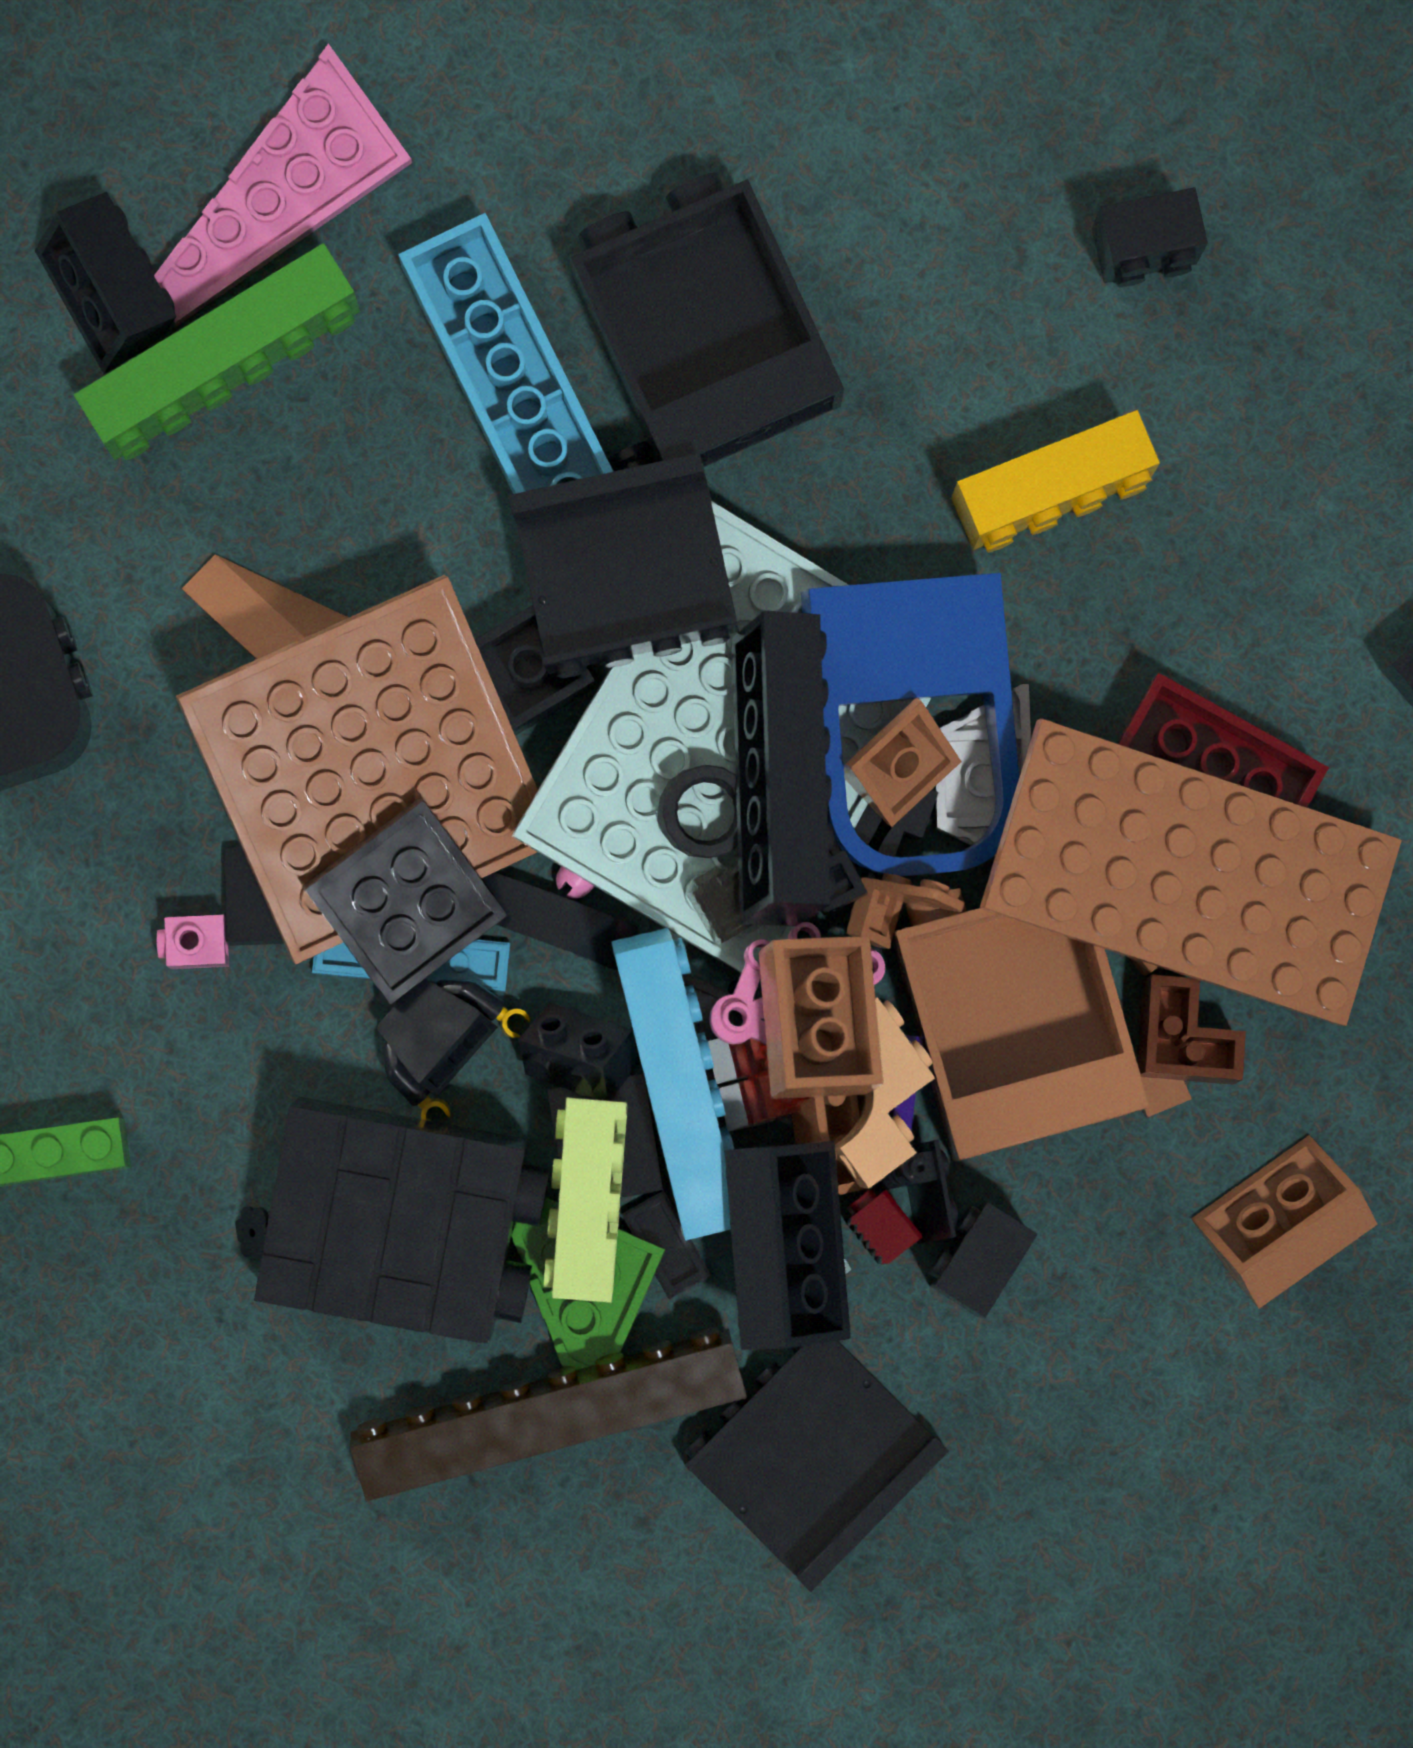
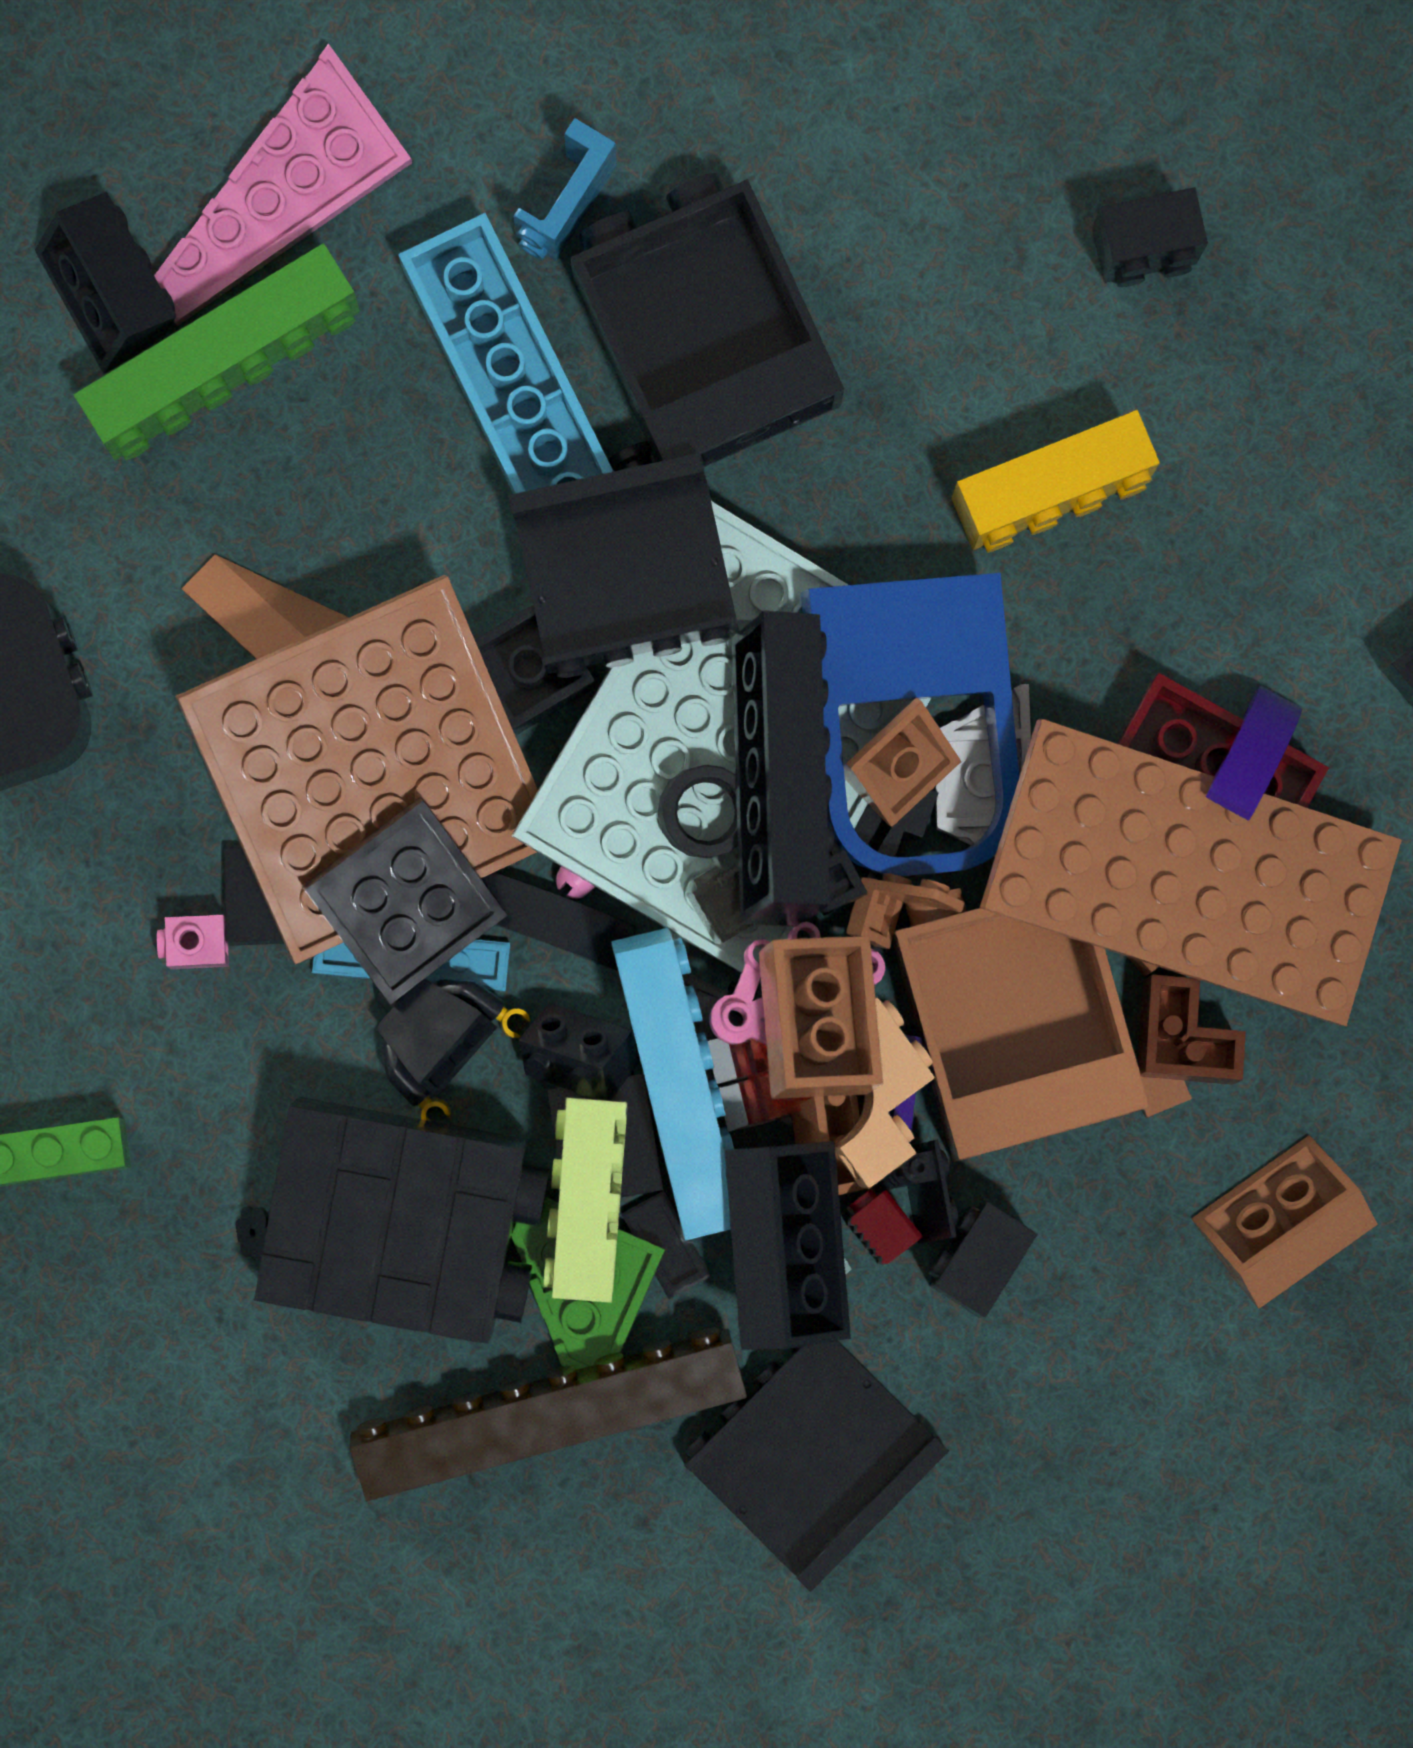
(596, 163): none -> dark azure panel
(1255, 752): none -> dark purple slope

